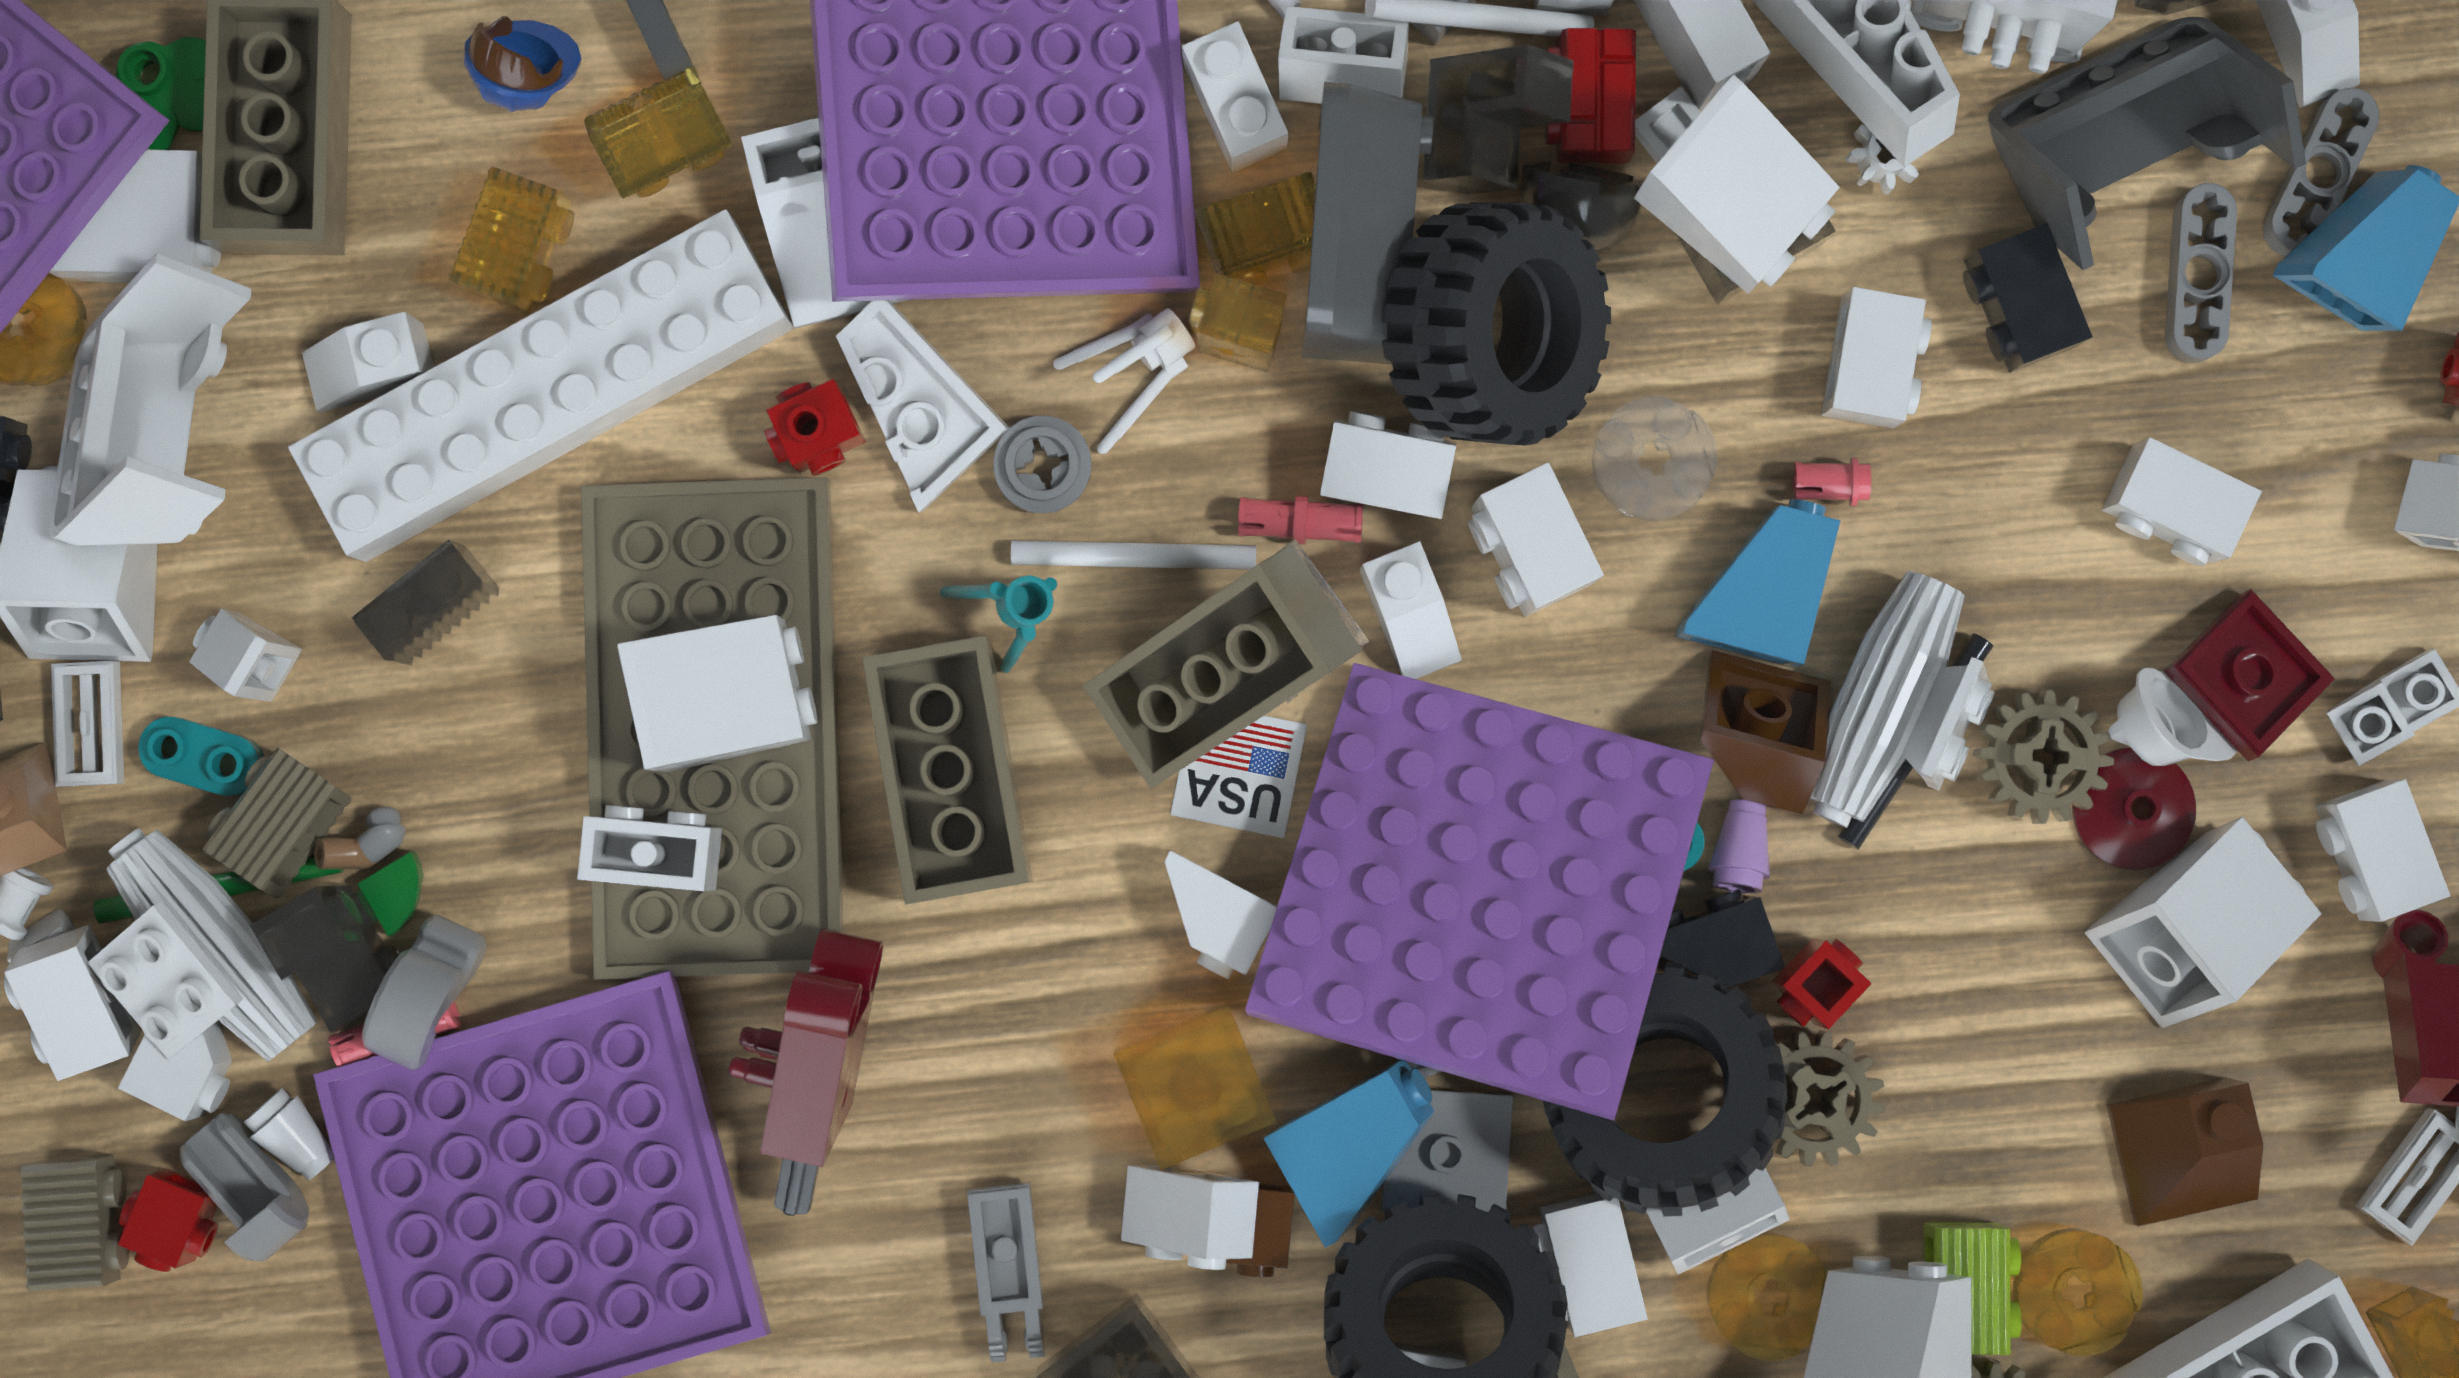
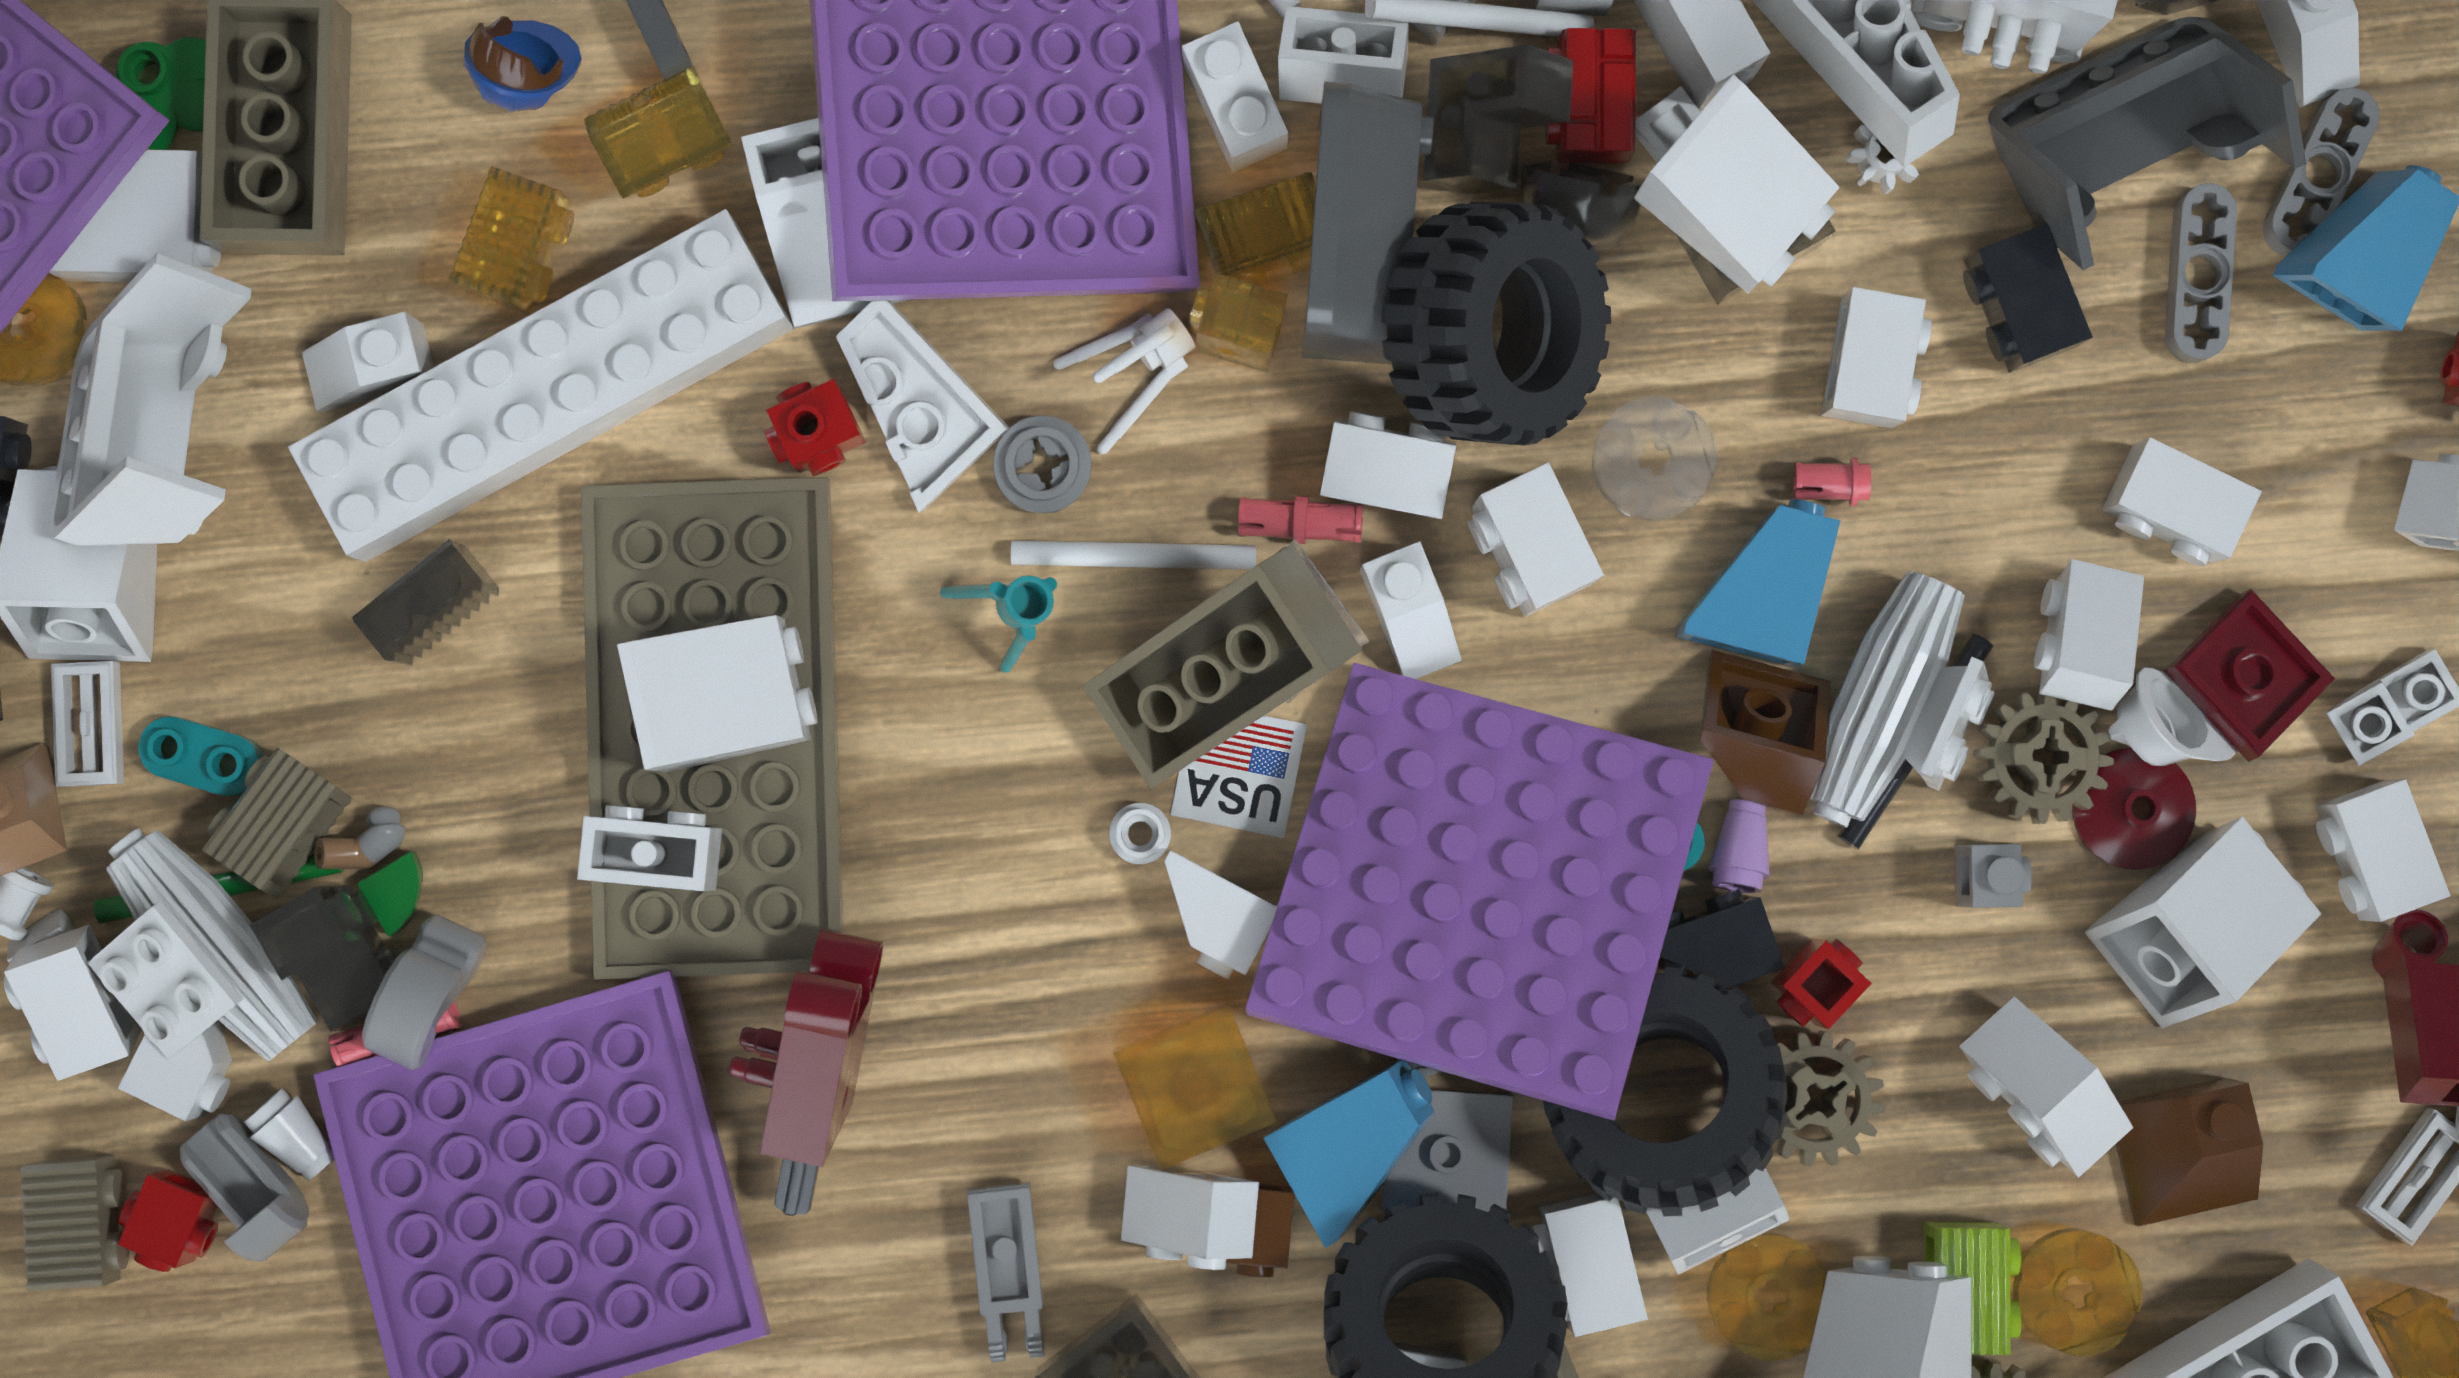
(243, 655): white slope -> none
(947, 769): dark tan brick -> none
(1125, 819): none -> white plate
(1991, 875): none -> light grey brick
(2049, 1084): none -> white brick
(2089, 634): none -> white brick

